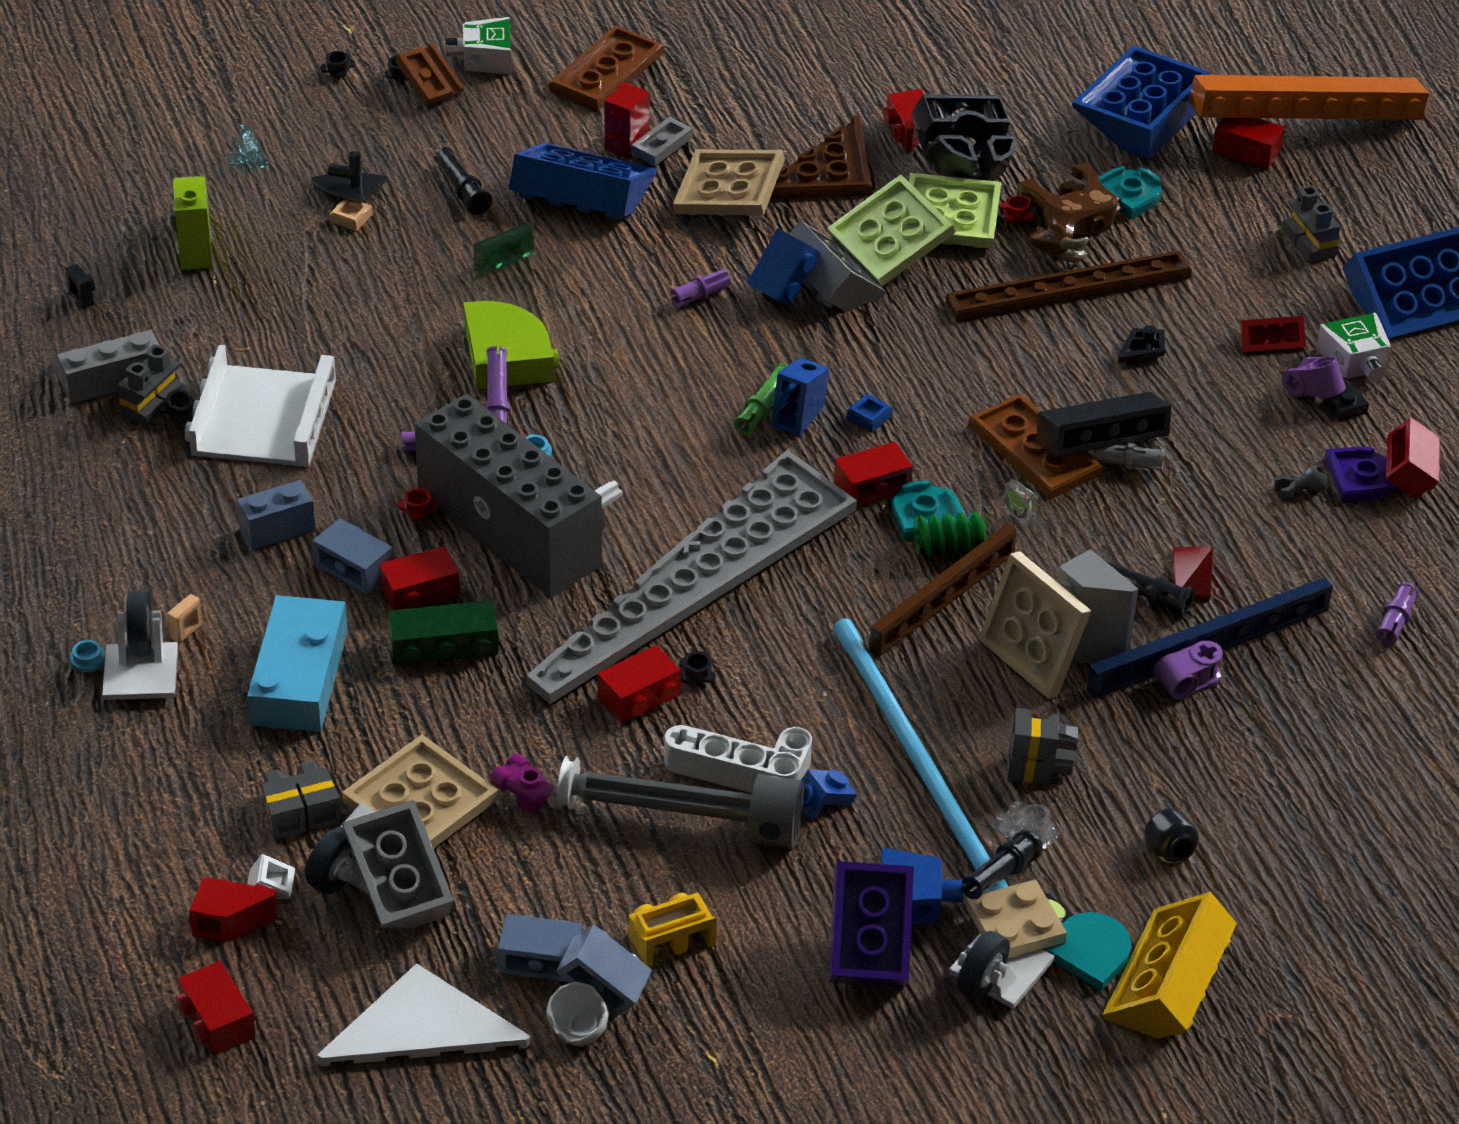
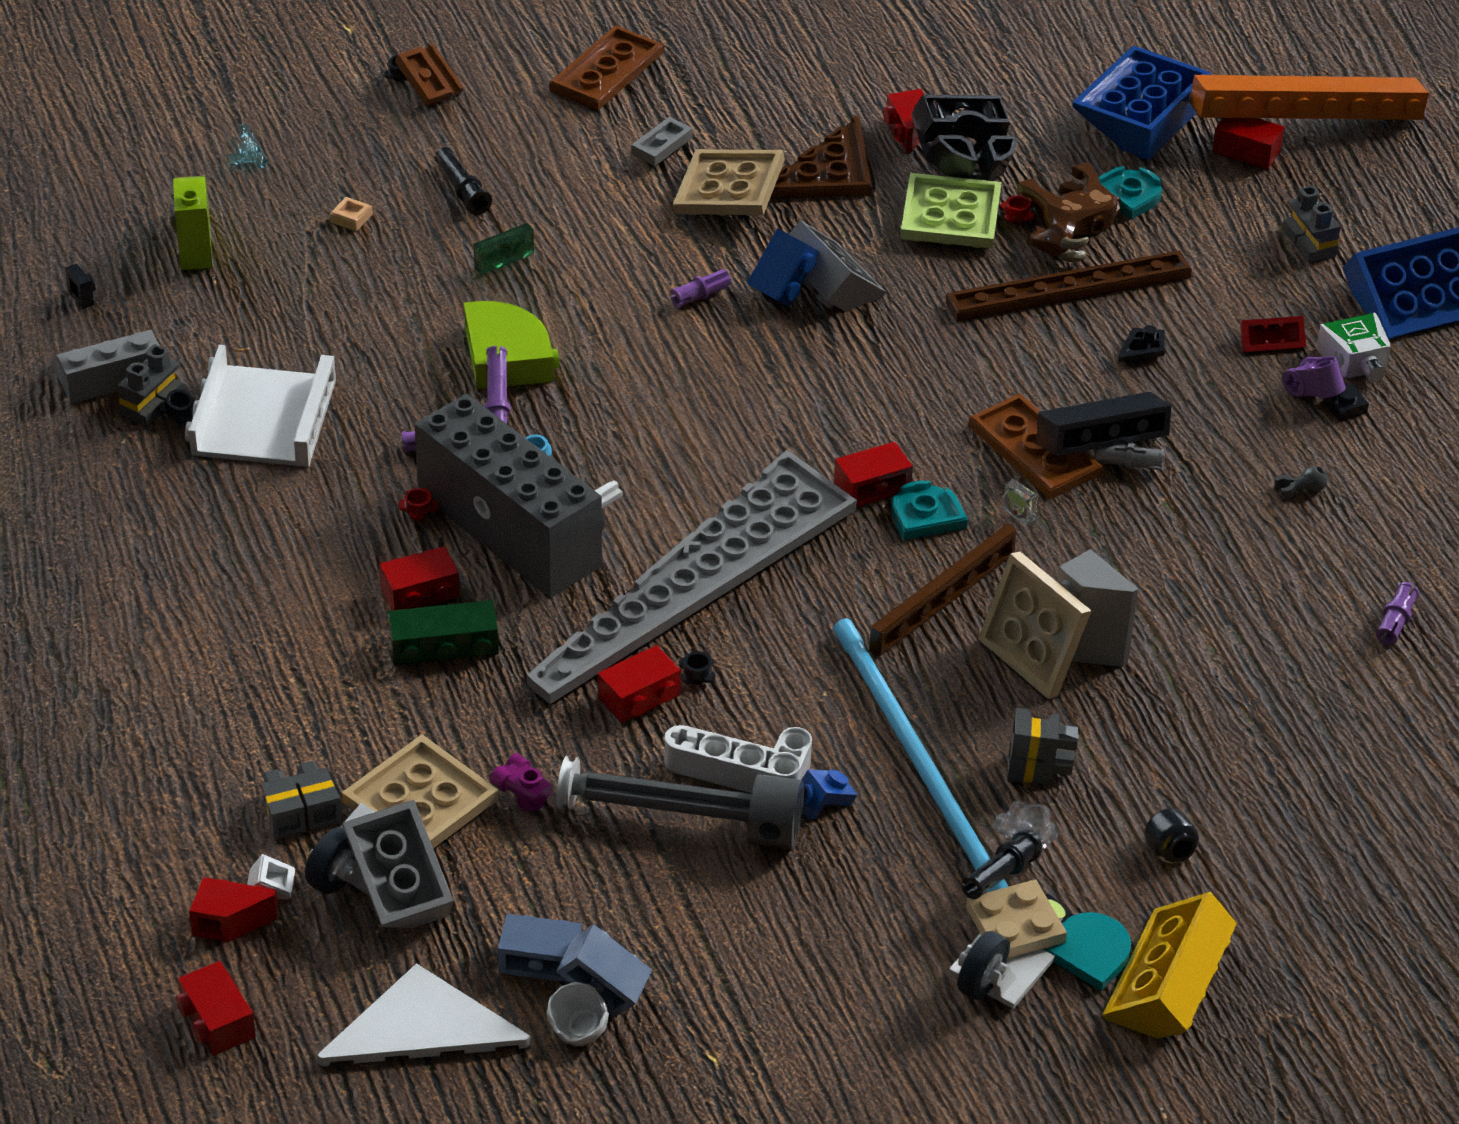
(87, 656): medium azure plate -> none
(135, 666): white plate -> none
(184, 618): light nougat tile -> none
(276, 514): sand blue brick -> none
(297, 663): medium azure brick -> none
(337, 64): black plate -> none
(348, 181): black shield -> none
(351, 555): sand blue brick -> none
(484, 46): white torso -> none
(580, 179): blue slope -> none
(625, 118): red brick -> none
(672, 923): yellow window -> none
(759, 405): bright green pin -> none
(803, 386): blue torso -> none
(869, 412): blue tile -> none
(871, 924): dark purple brick -> none
(891, 230): yellowish green plate -> none
(928, 885): blue torso -> none
(949, 533): green piece -> none
(1159, 590): black pin -> none
(1186, 672): medium lavender piece -> none
(1194, 569): red slope -> none
(1225, 630): dark blue plate -> none
(1358, 473): dark purple tile -> none
(1413, 458): red piece -> none

